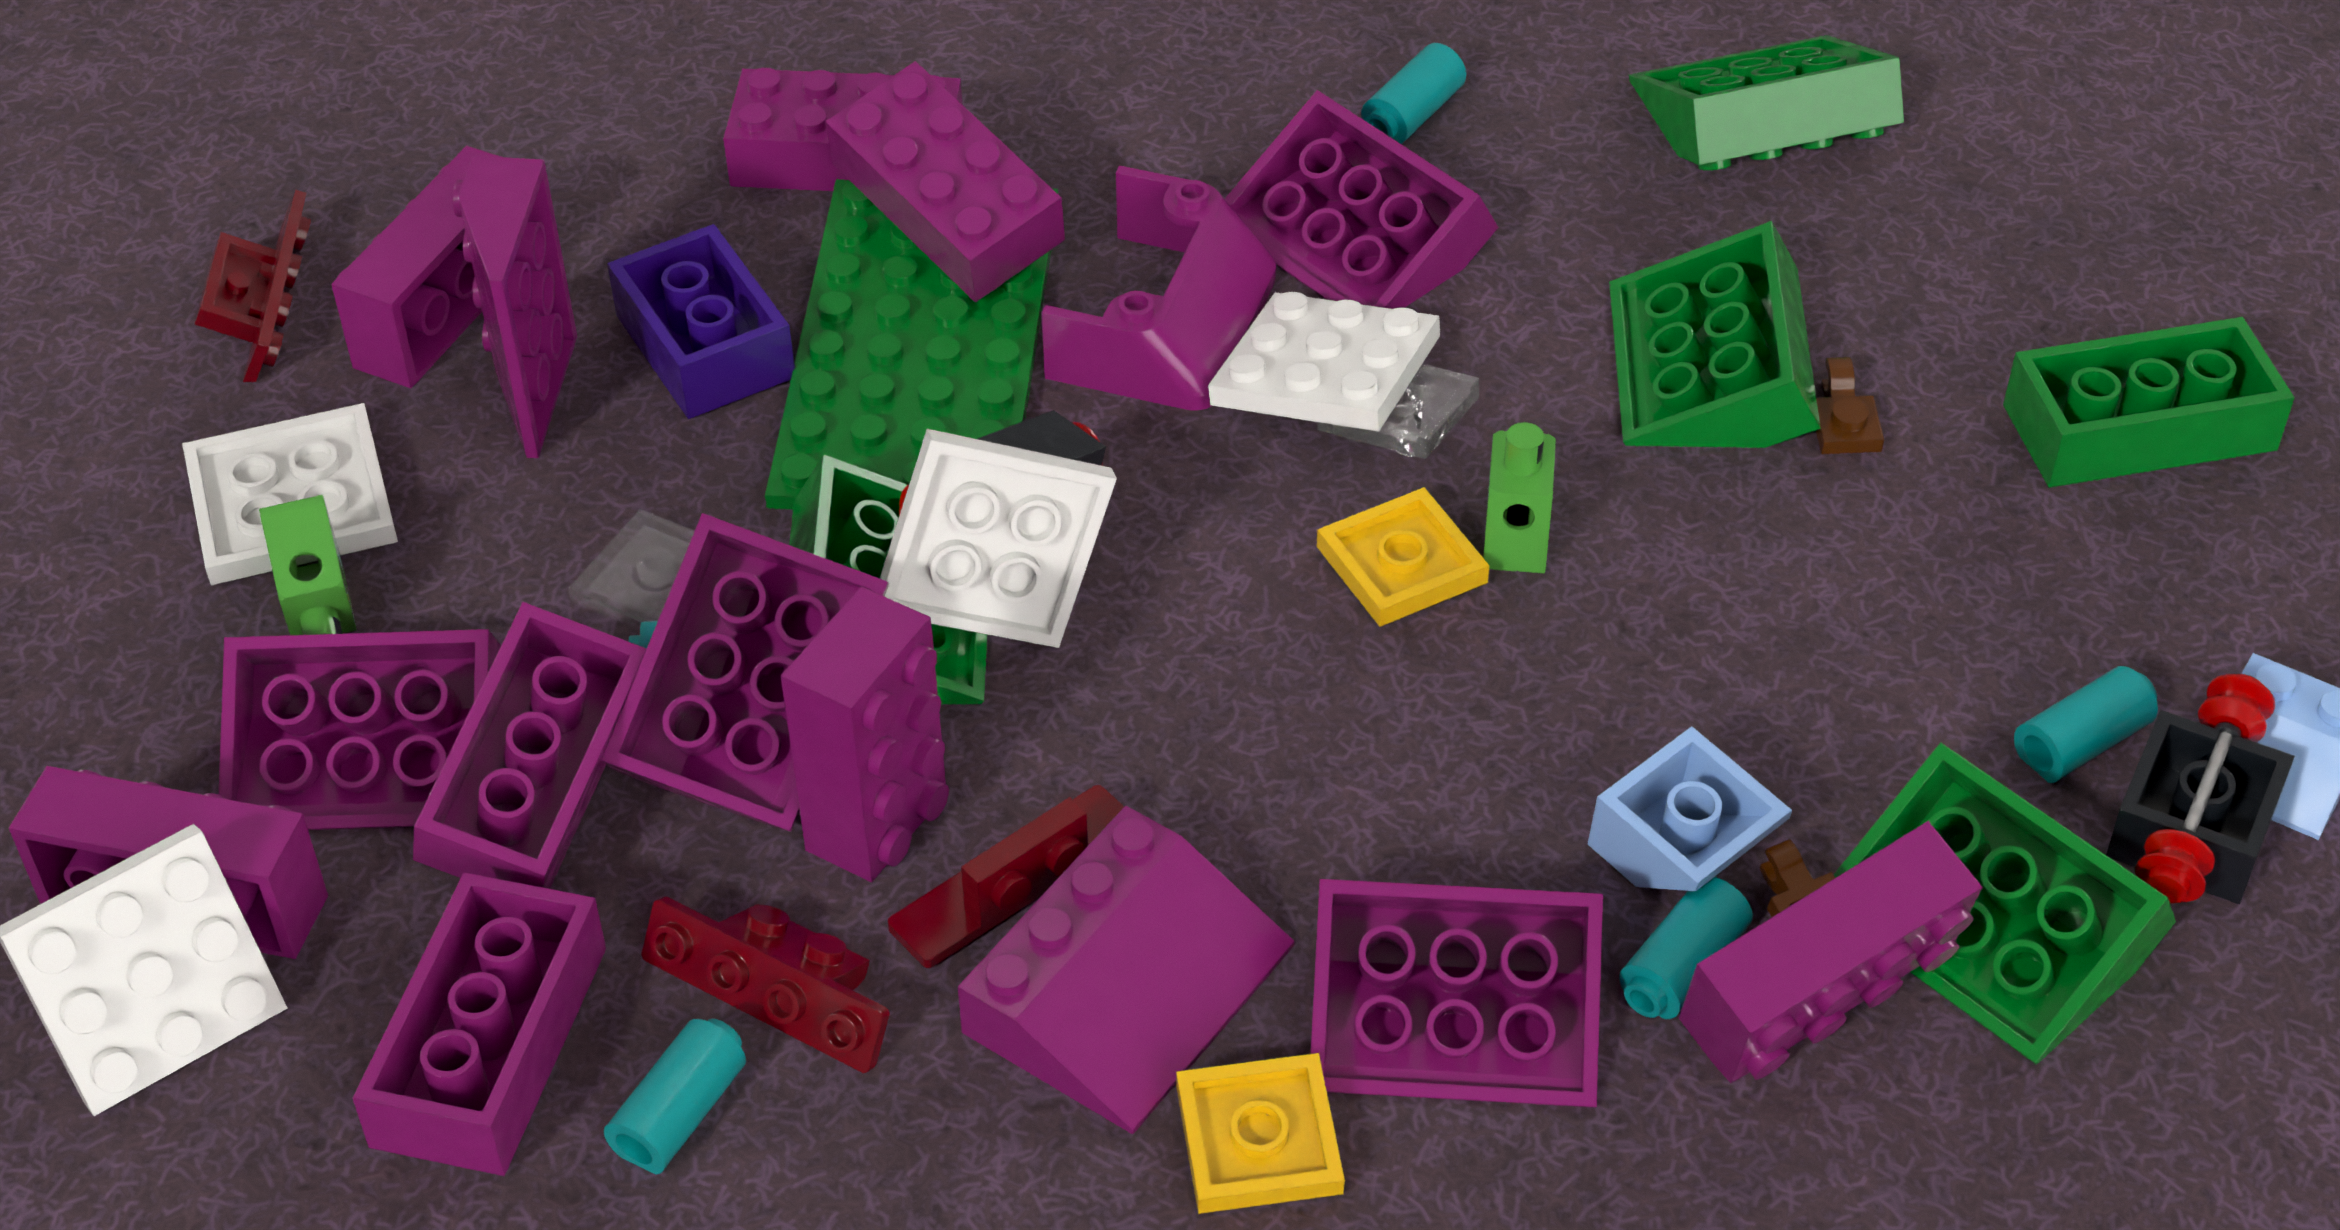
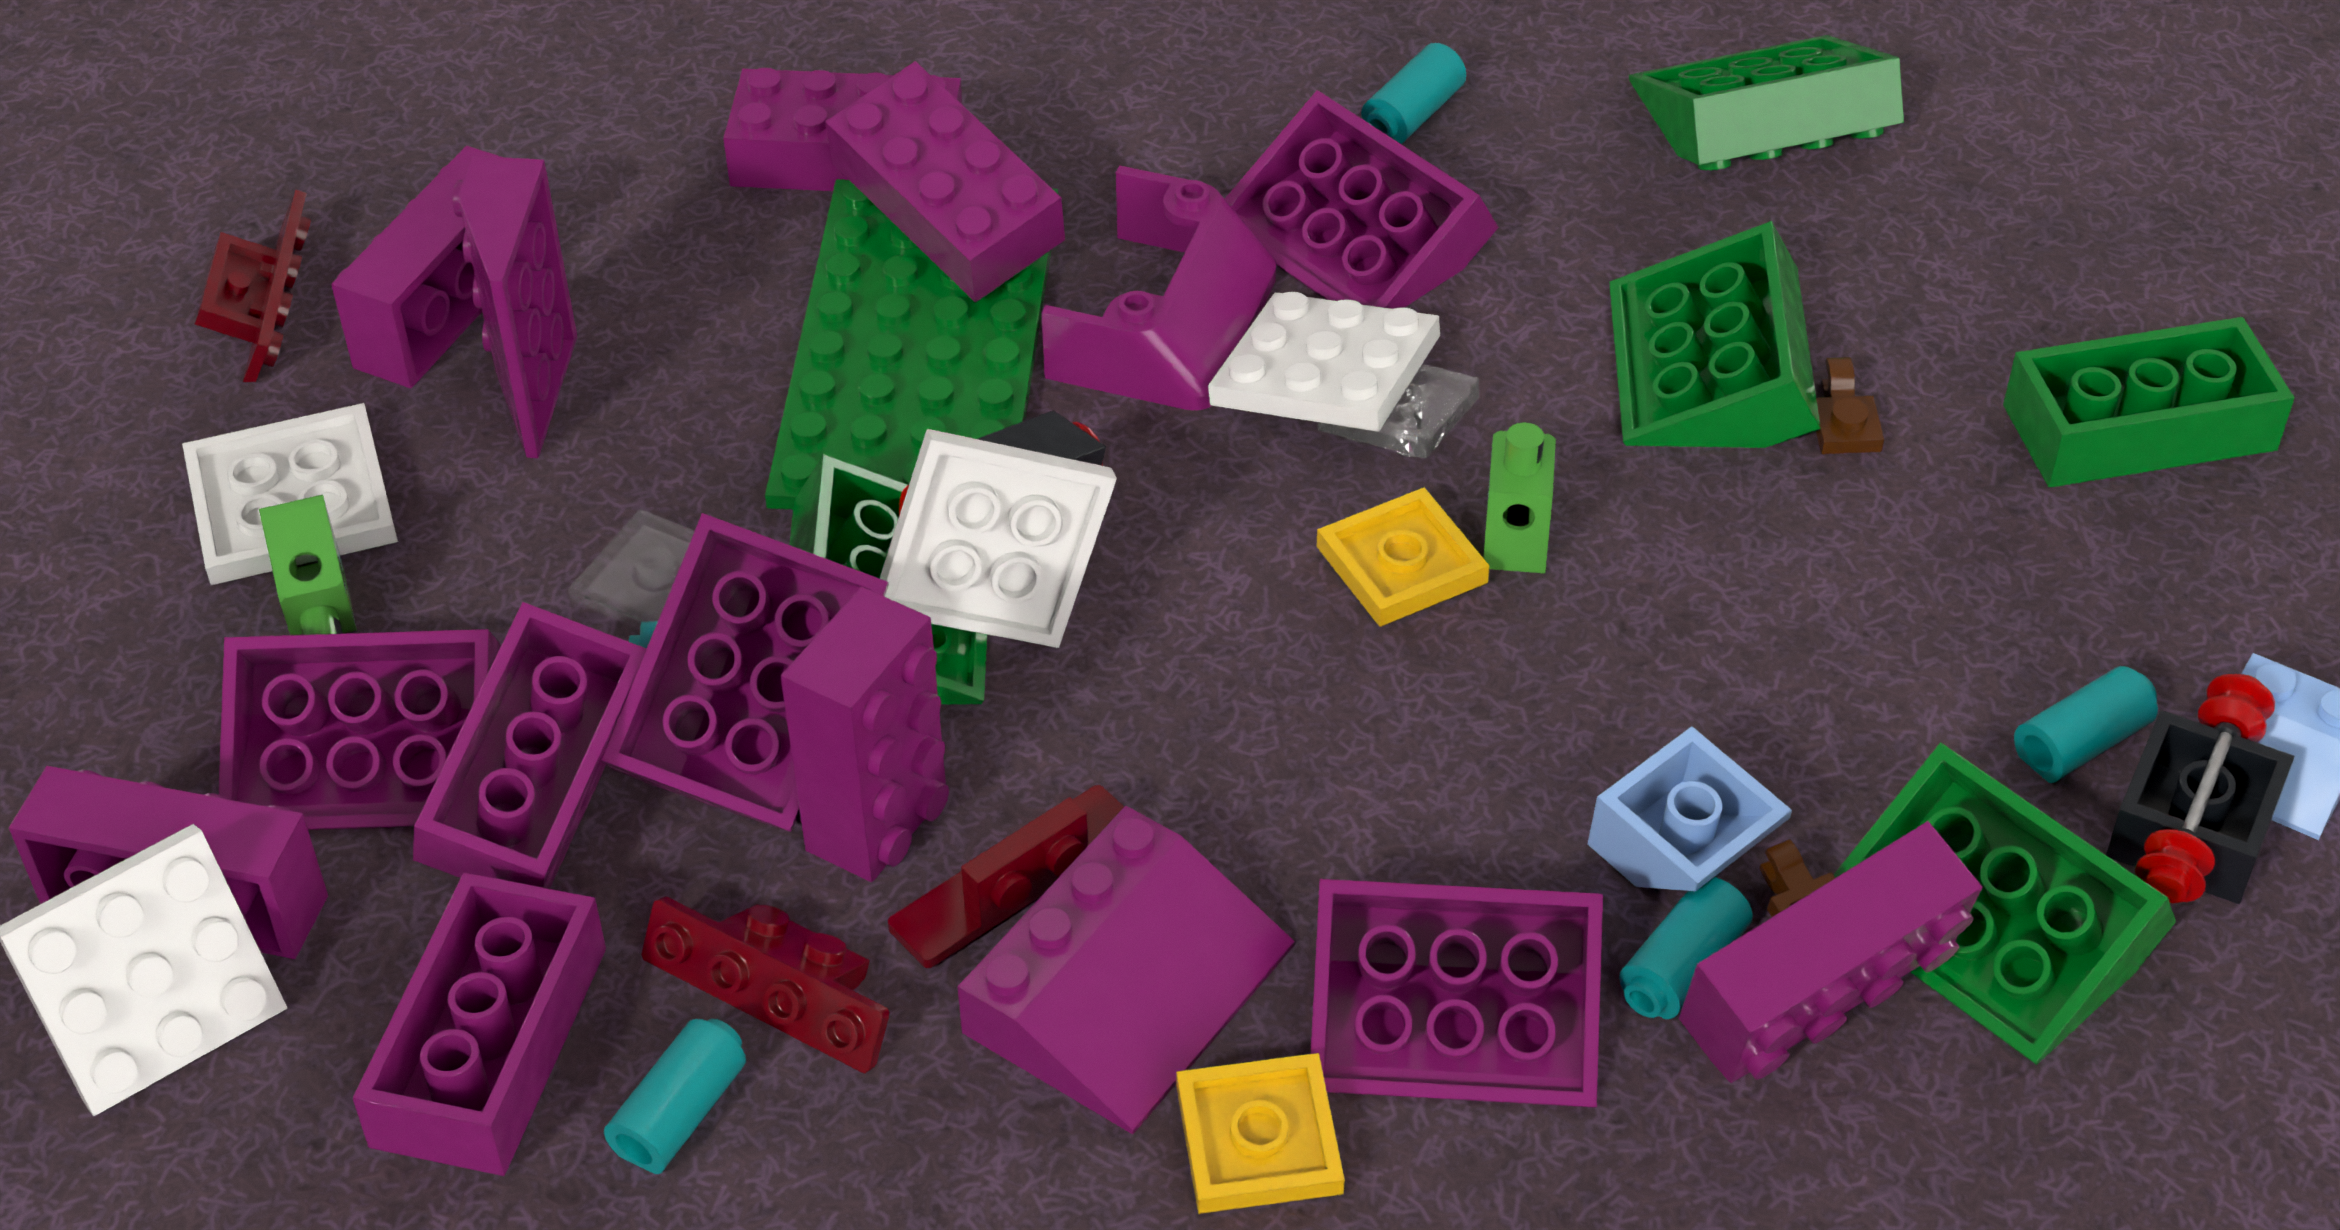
(701, 320): dark purple brick -> none

